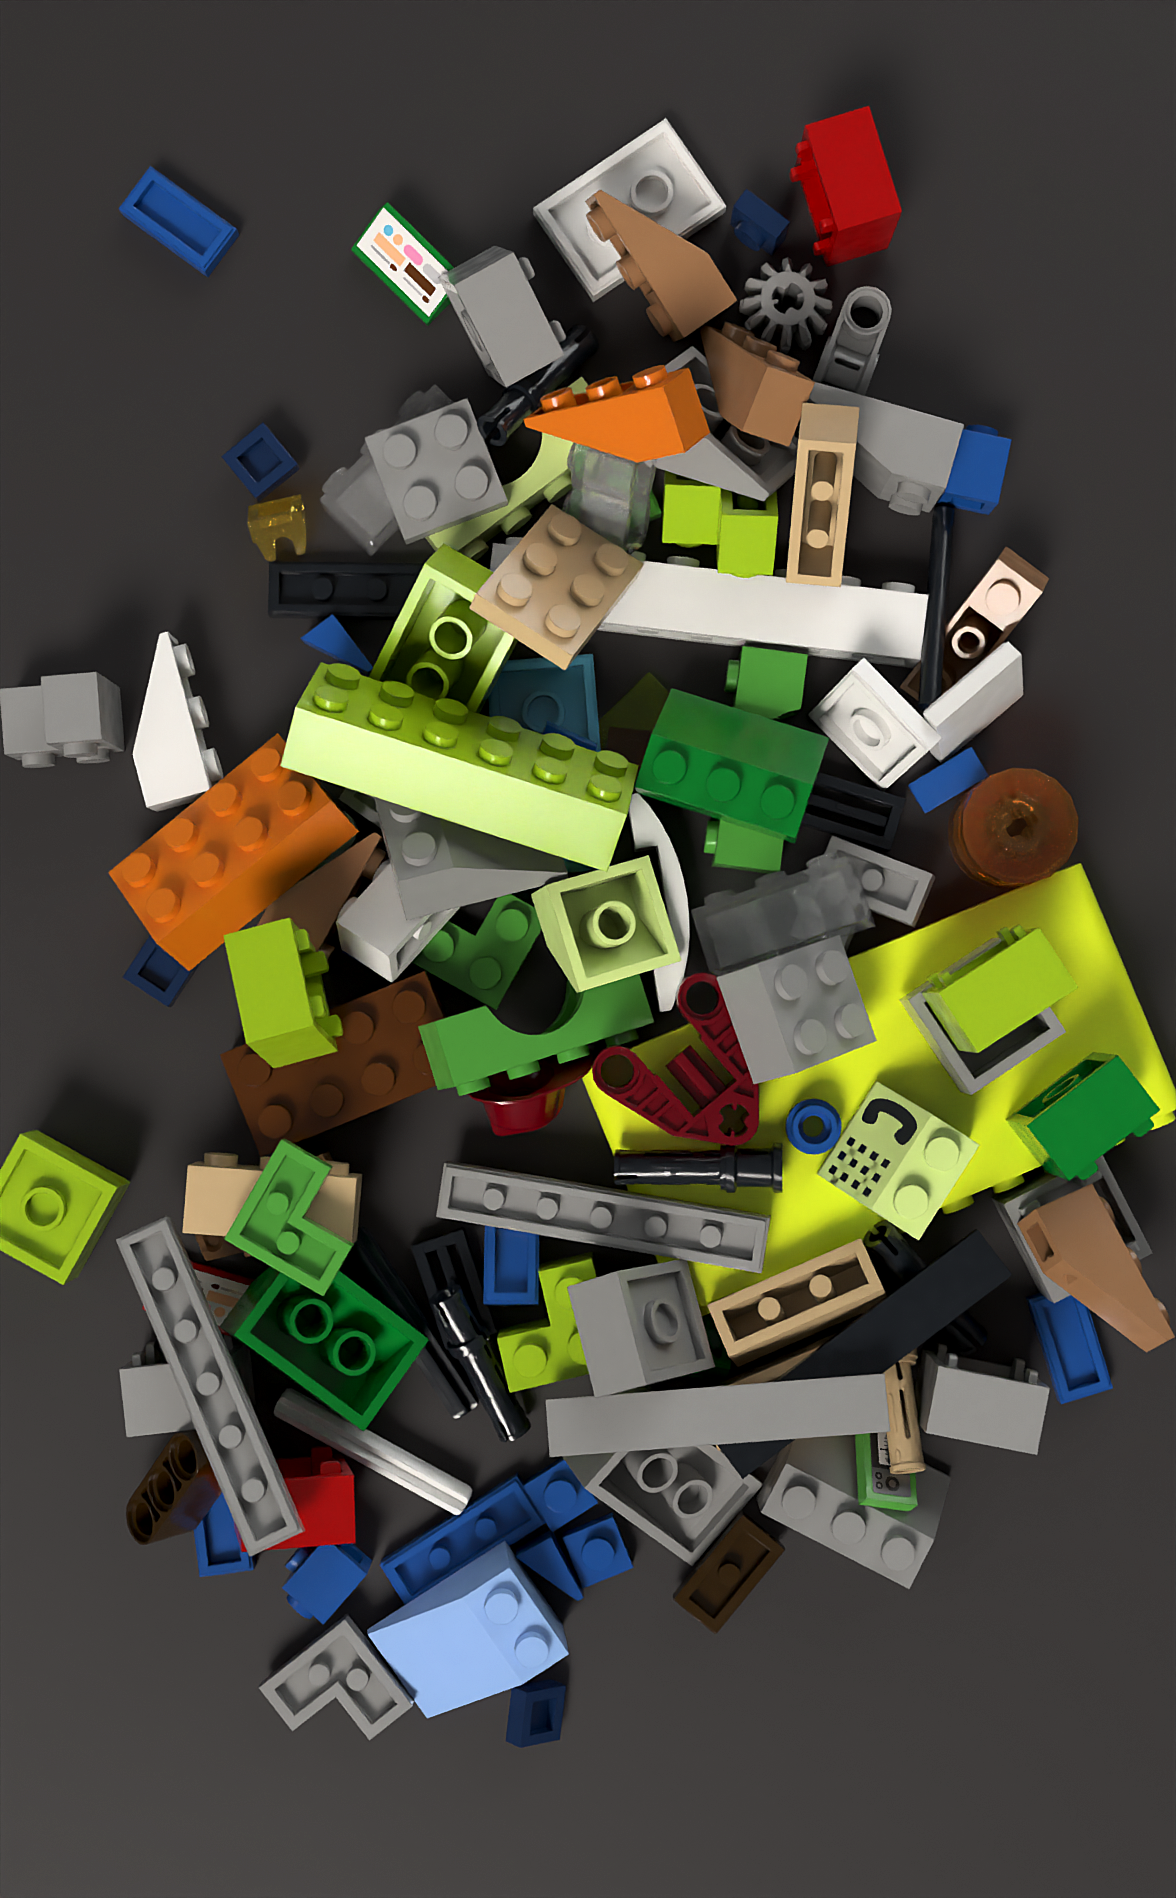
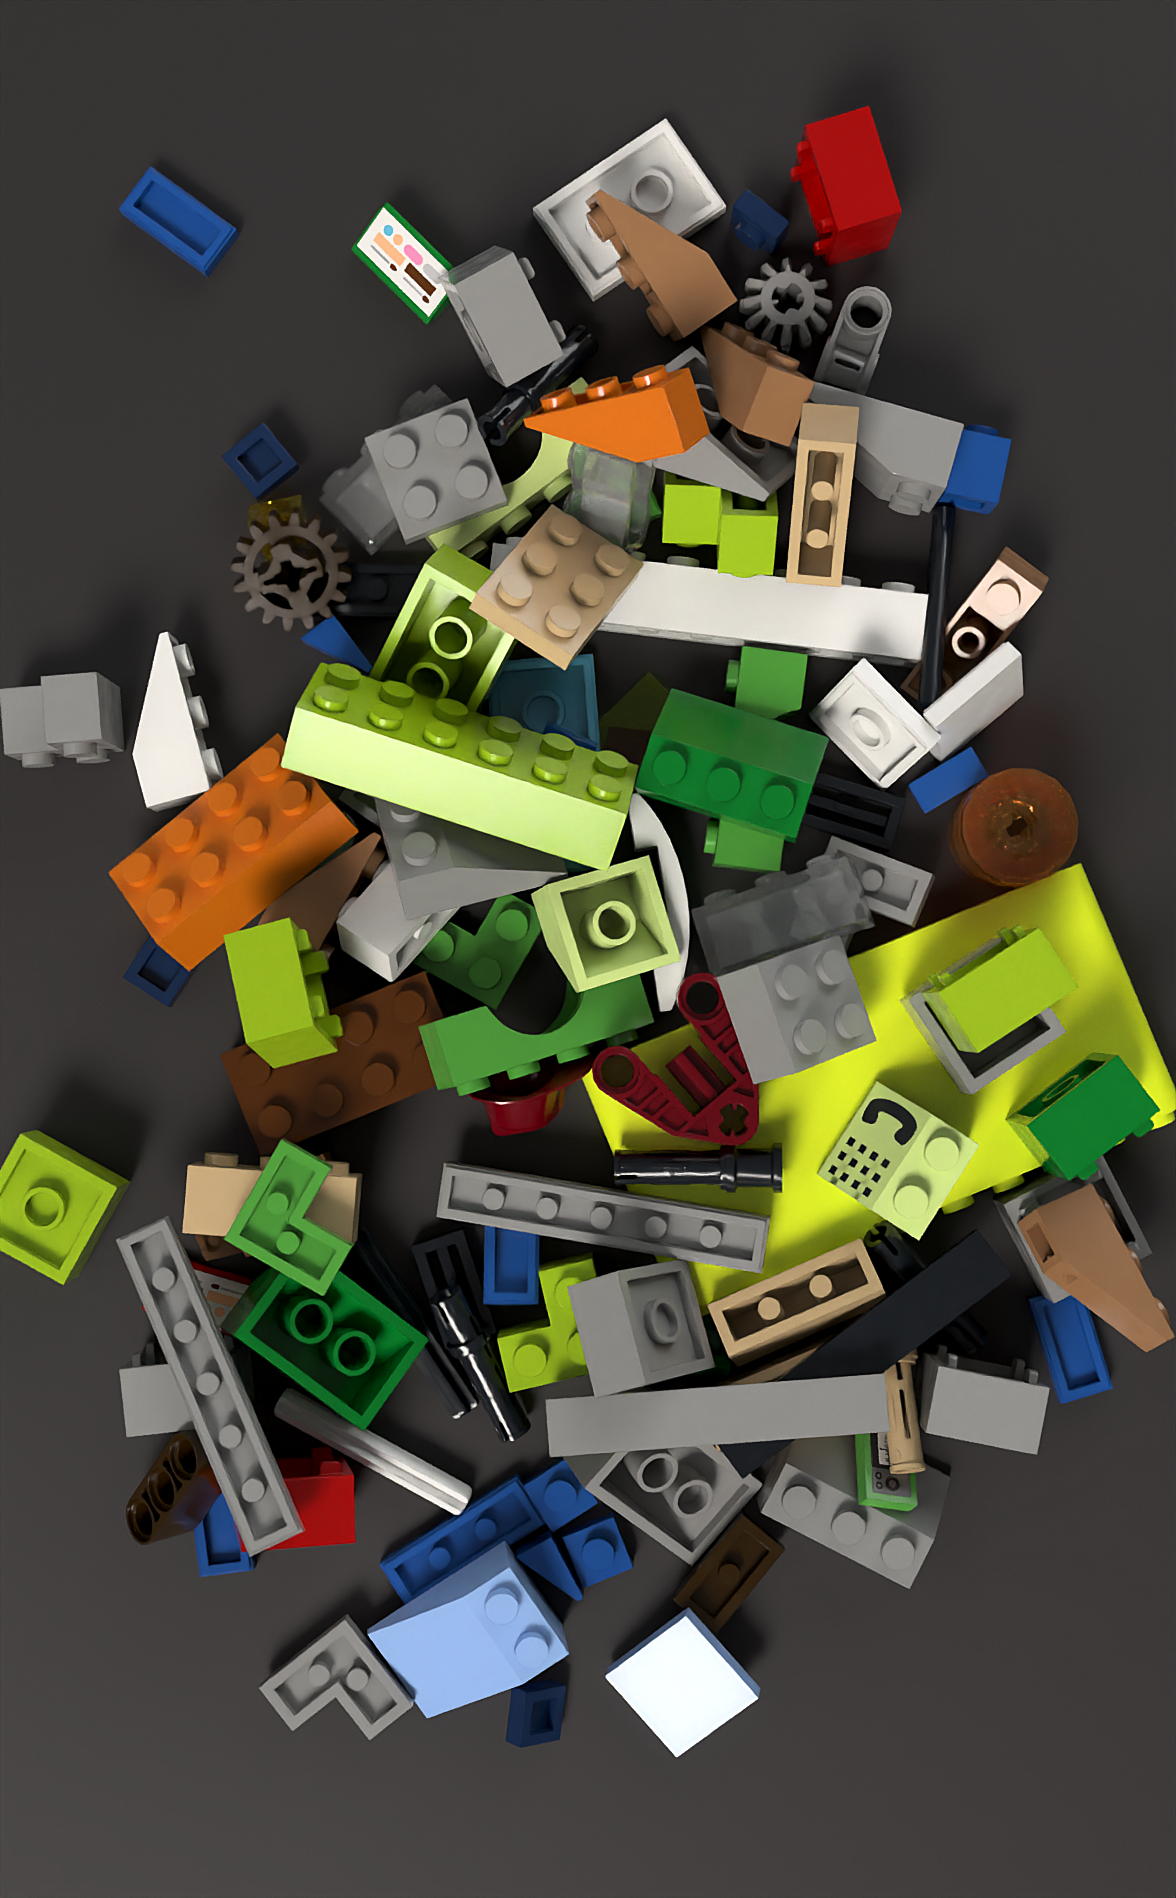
(314, 564): none -> dark brown gear
(324, 1578): blue brick -> none
(682, 1682): none -> tile
(828, 1136): blue plate -> none

